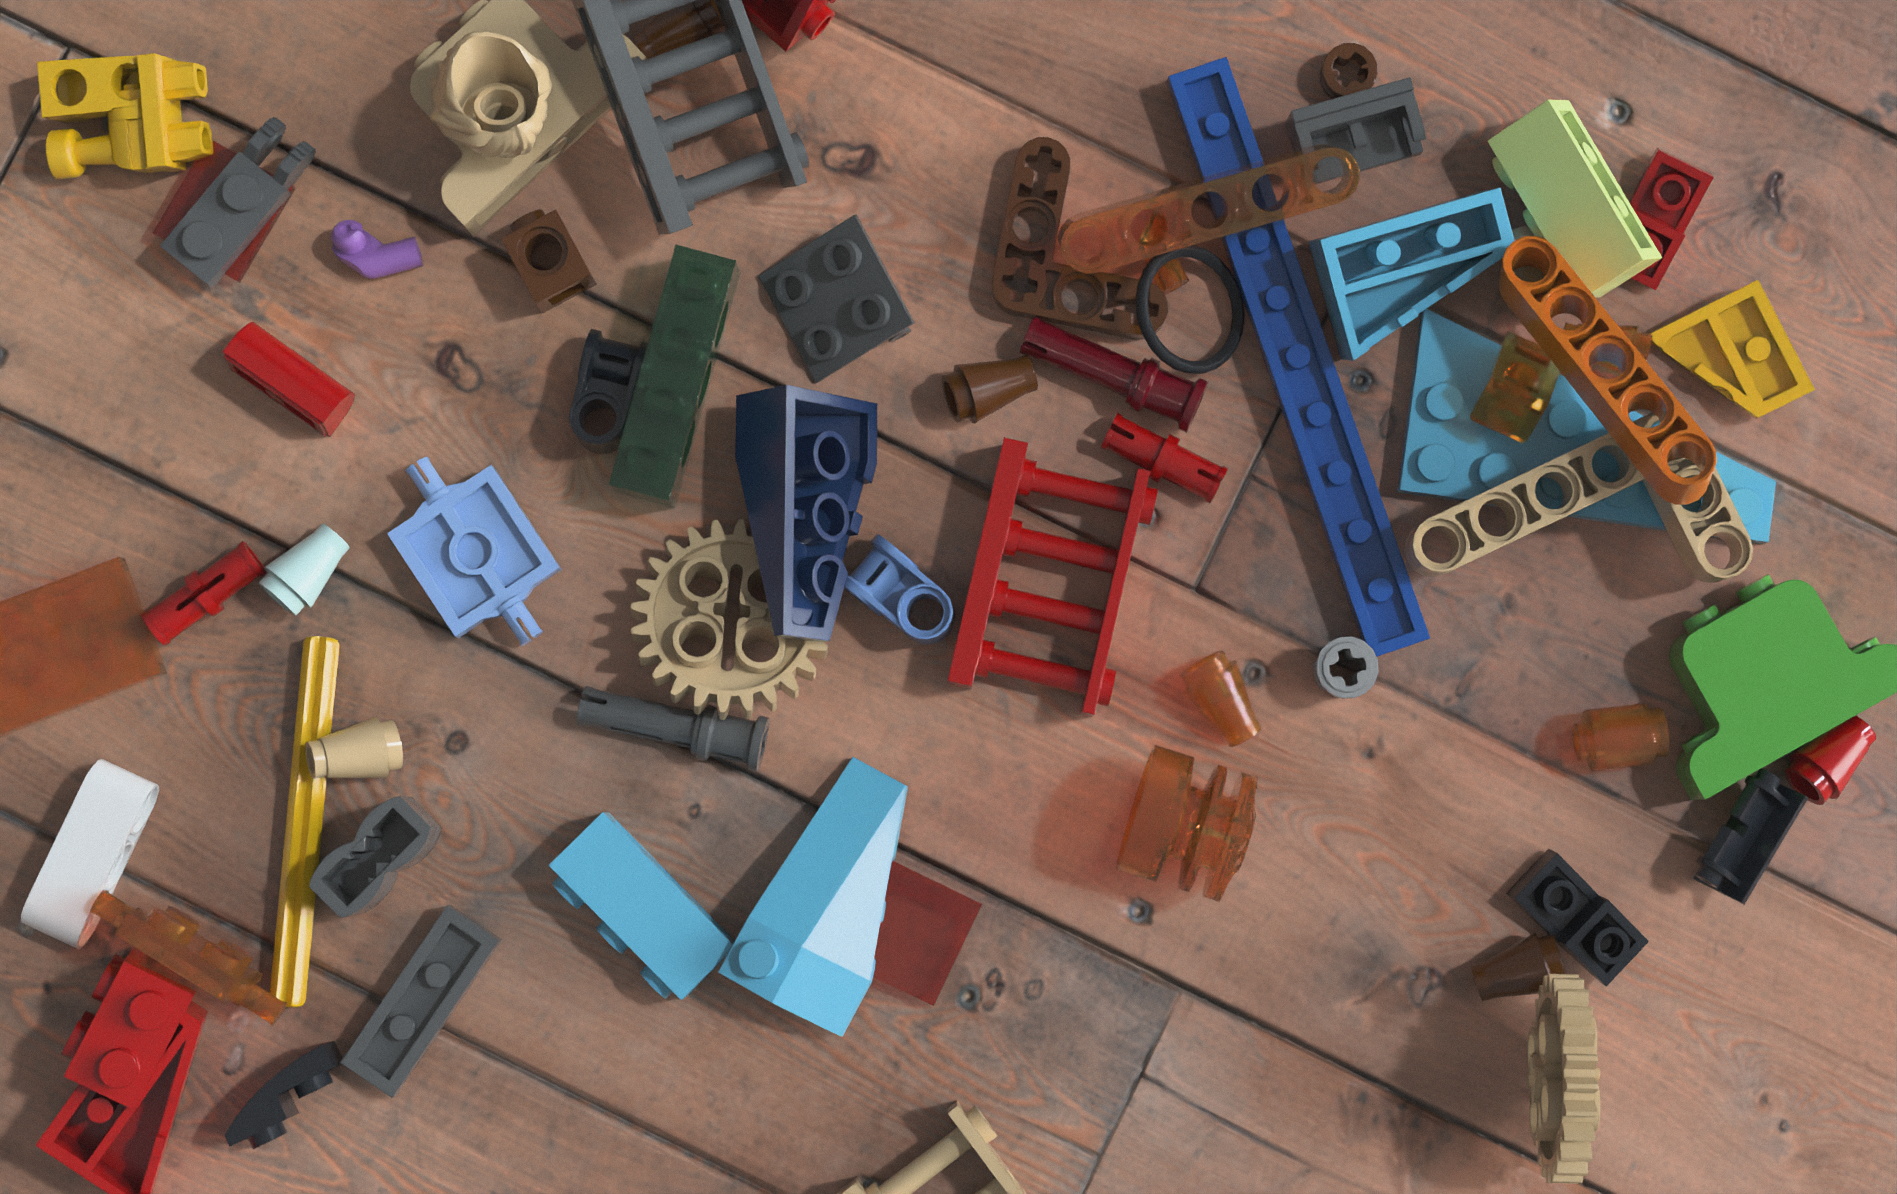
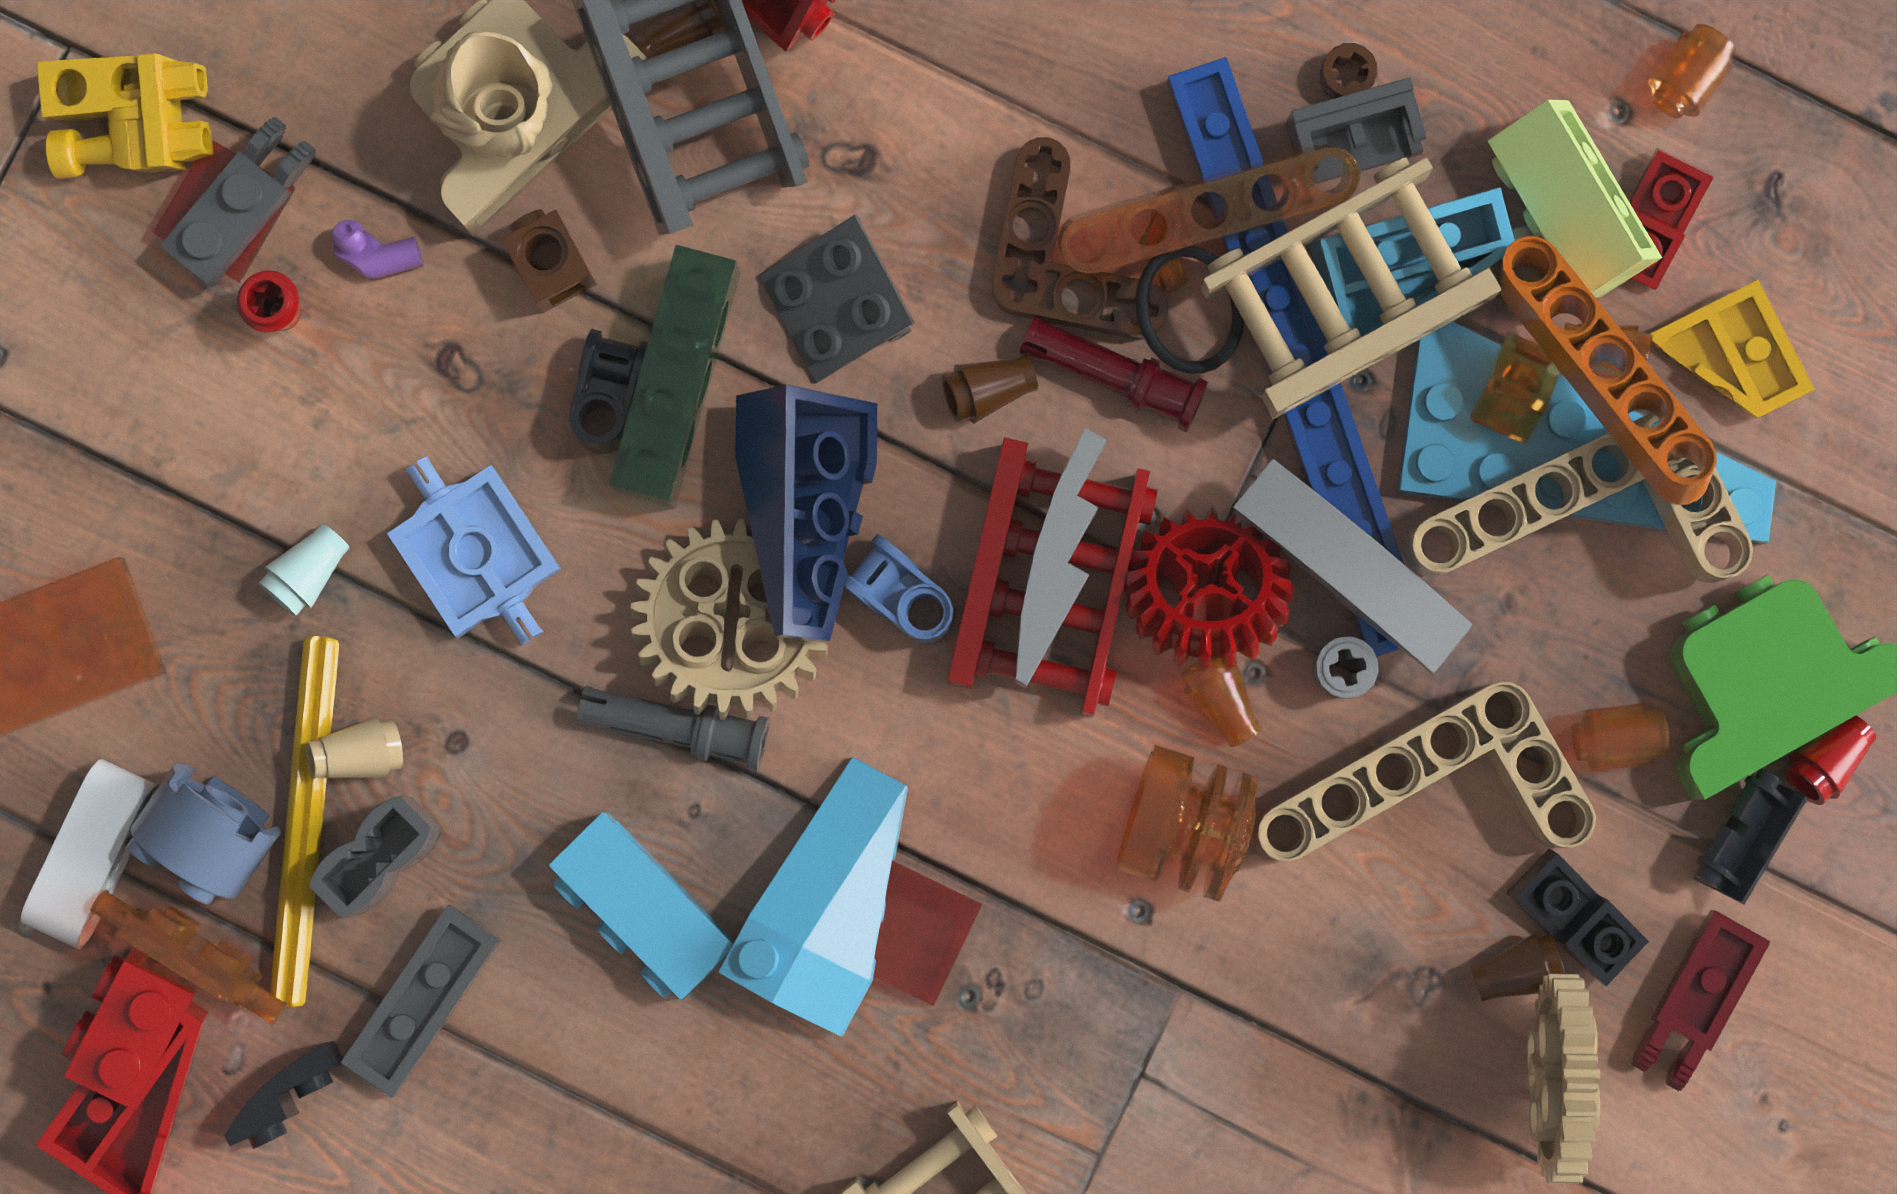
(202, 834): none -> sand blue brick
(203, 593): red pin -> none
(260, 294): none -> red cone
(288, 378): red brick -> none
(1052, 580): none -> light grey slope
(1163, 458): red pin -> none
(1218, 616): none -> red gear
(1346, 348): none -> tan fence
(1353, 566): none -> light grey slope
(1426, 767): none -> tan beam
(1691, 72): none -> clear orange brick
(1702, 995): none -> dark red hinge

